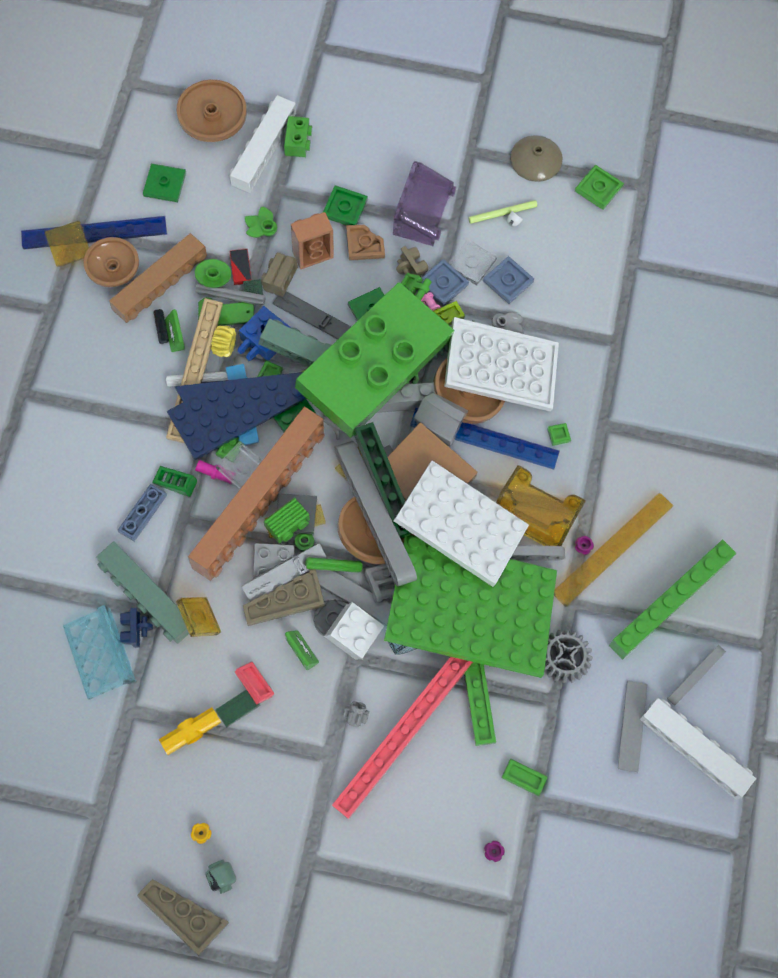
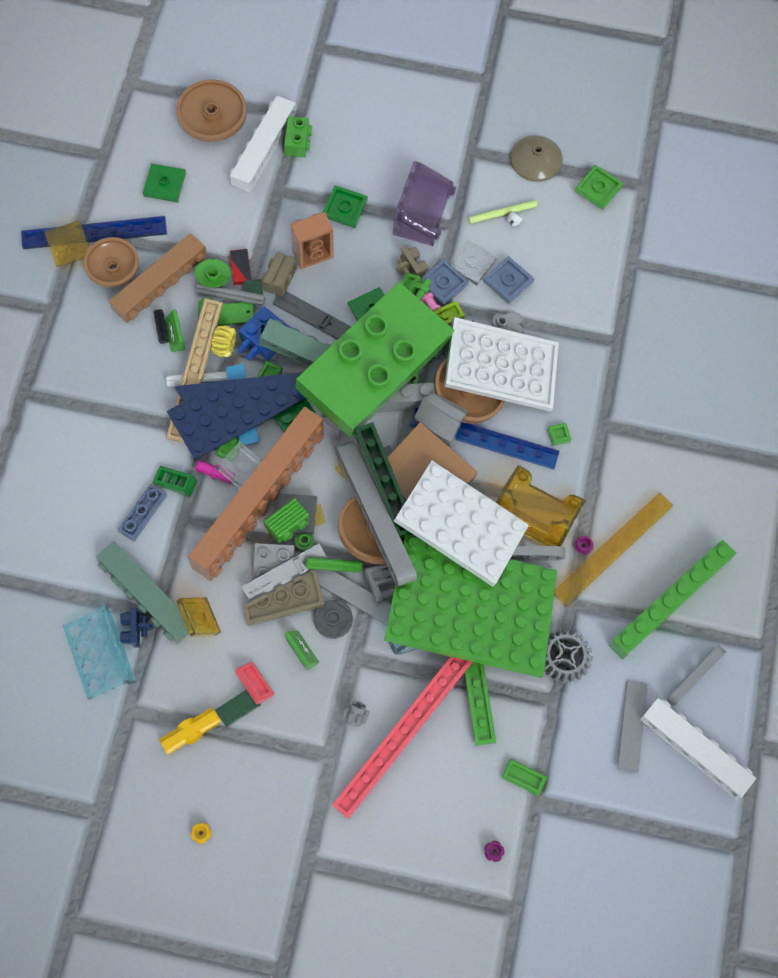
(190, 922): dark tan wing -> none
(220, 876): sand green head -> none
(258, 224): bright green plate -> none
(354, 631): white brick -> none
(364, 243): medium nougat plate -> none

